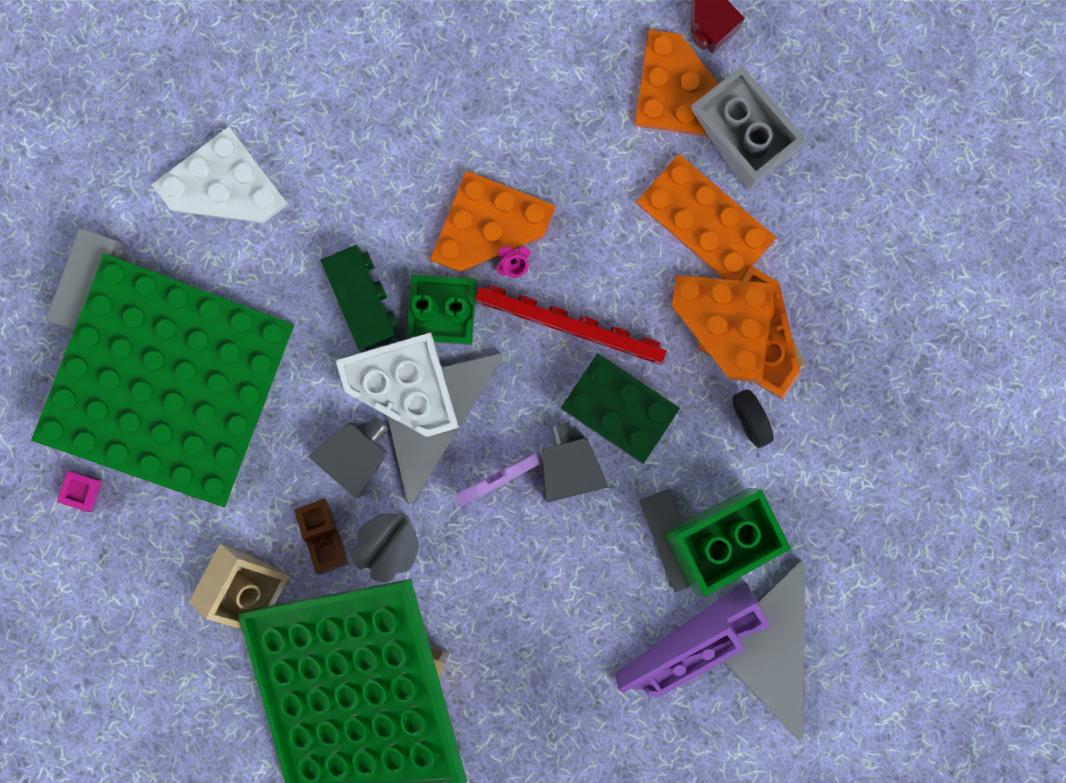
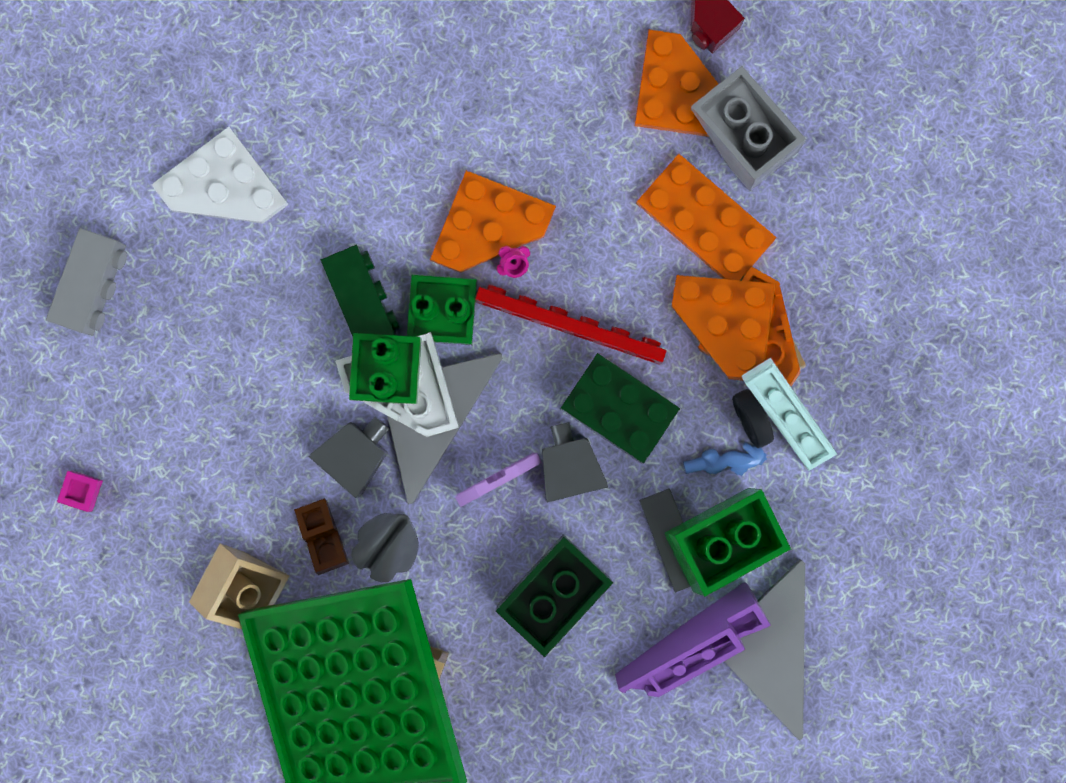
(163, 381): green plate -> none
(385, 368): none -> green plate
(553, 595): none -> dark green brick
(738, 461): none -> medium blue animal
(789, 414): none -> light aqua tile

